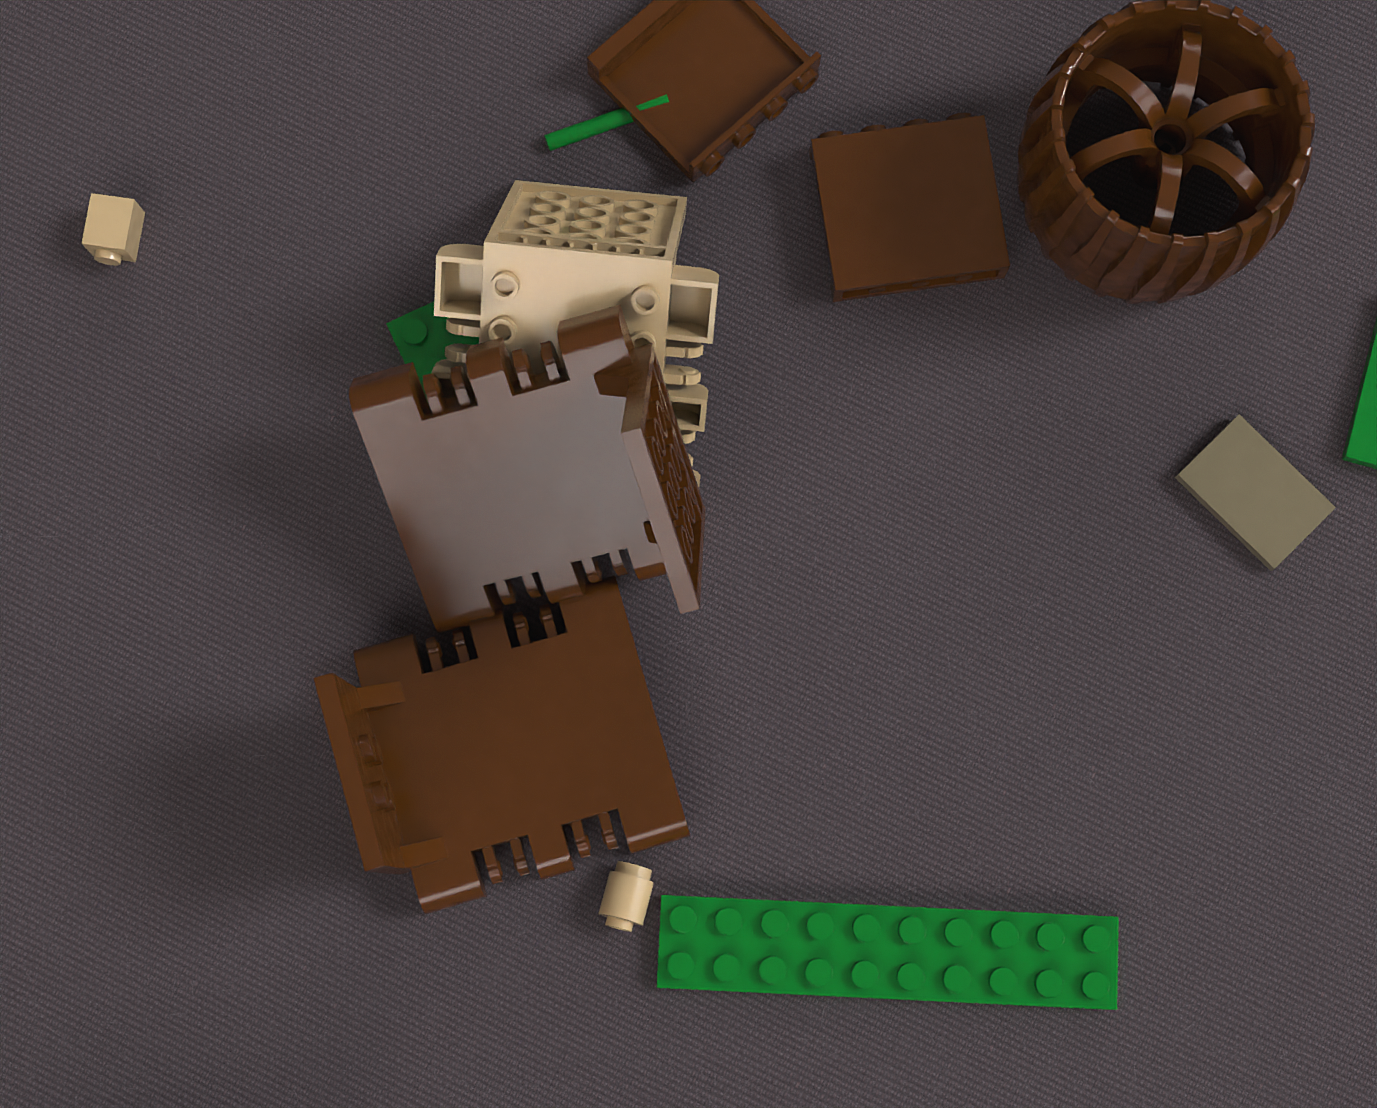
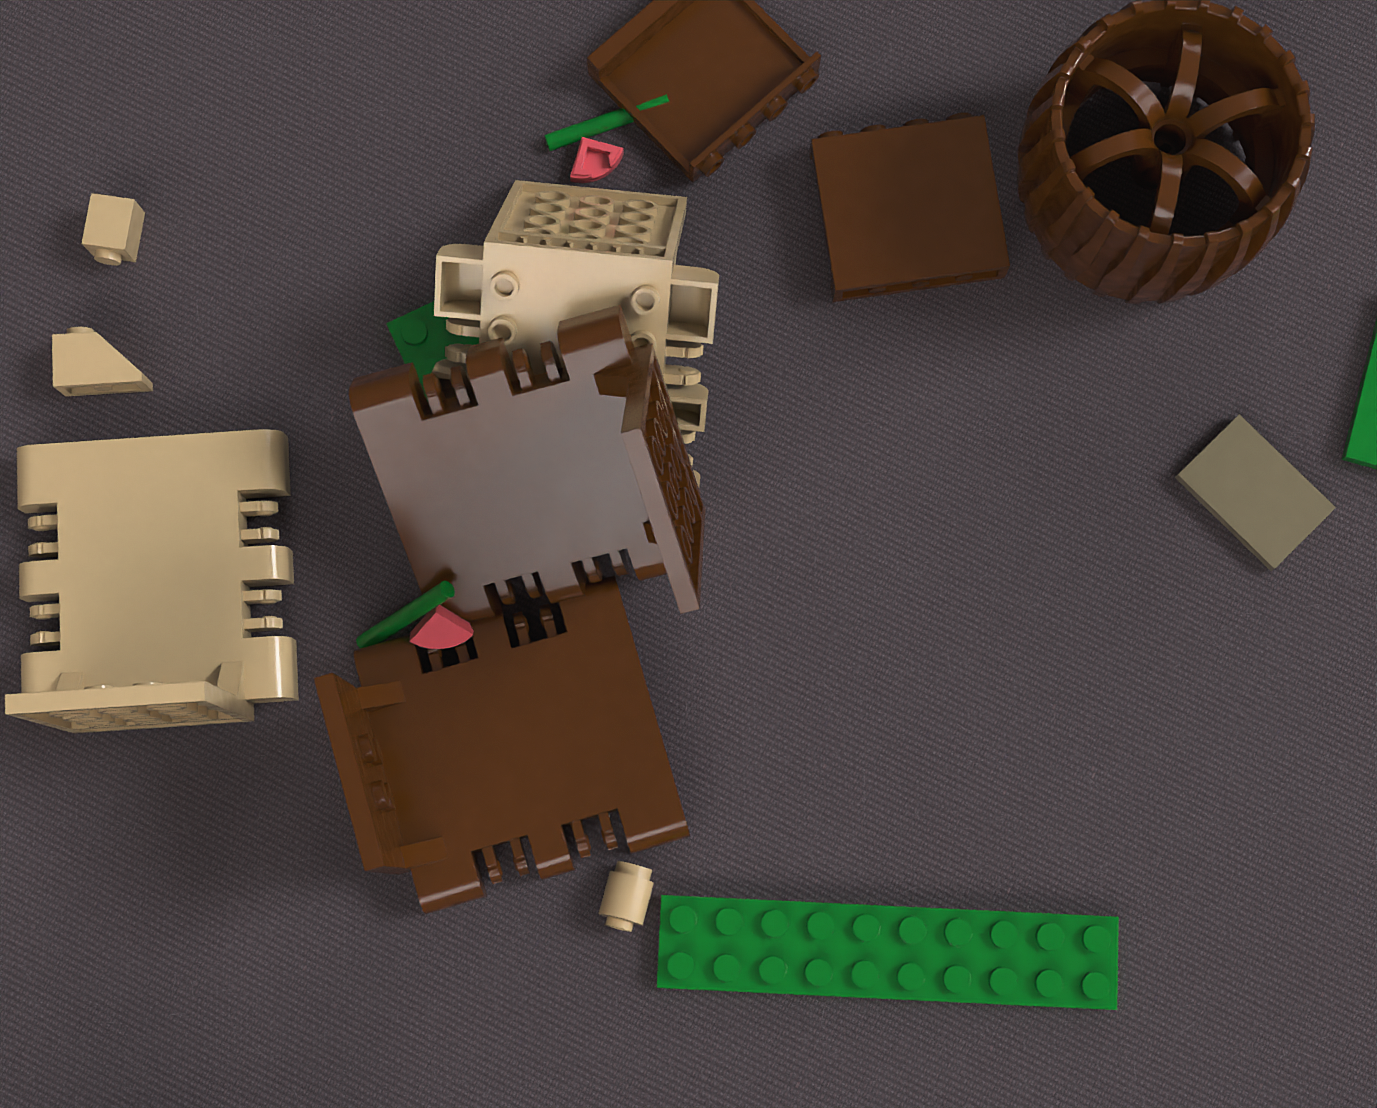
(92, 366): none -> tan slope
(154, 581): none -> tan bracket
(406, 615): none -> green bar
(441, 630): none -> coral tile
(594, 160): none -> coral tile

